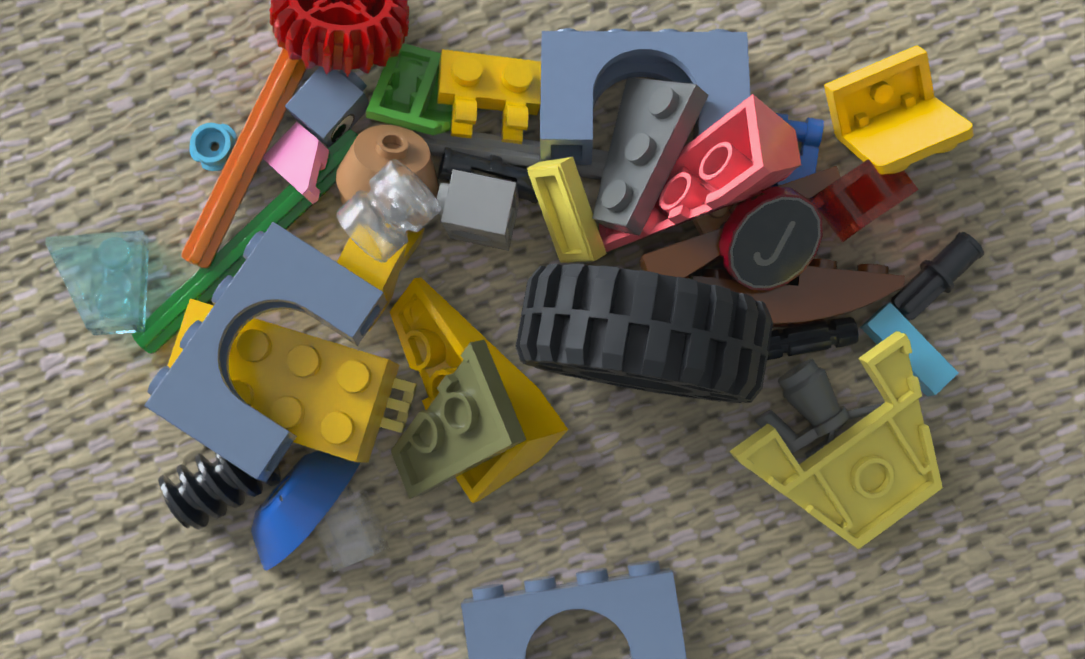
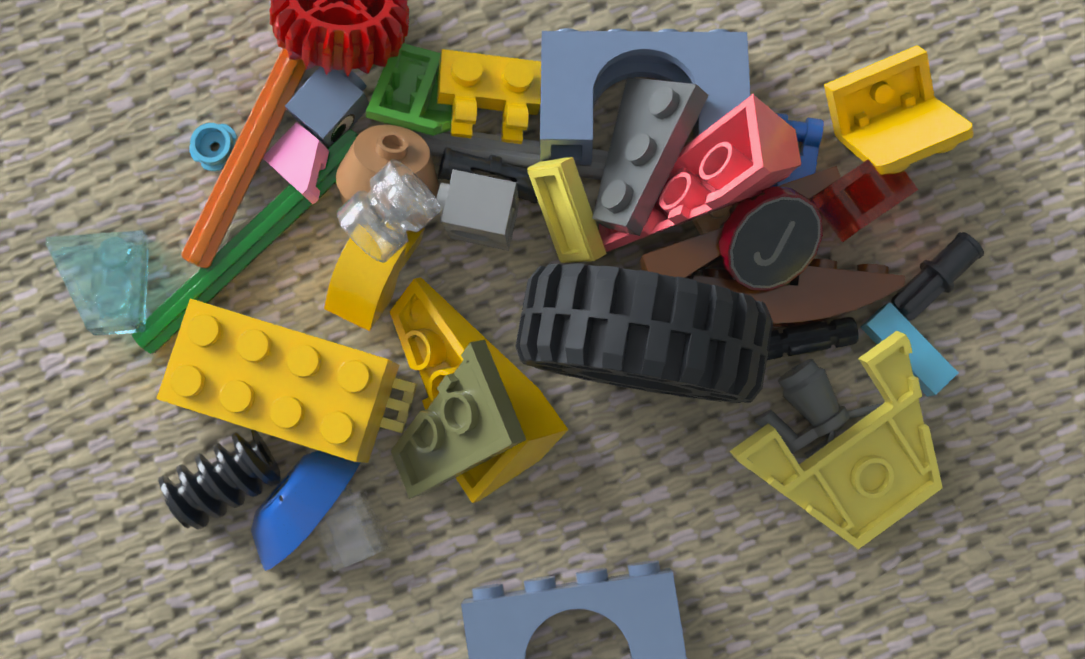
(198, 386): sand blue arch -> none

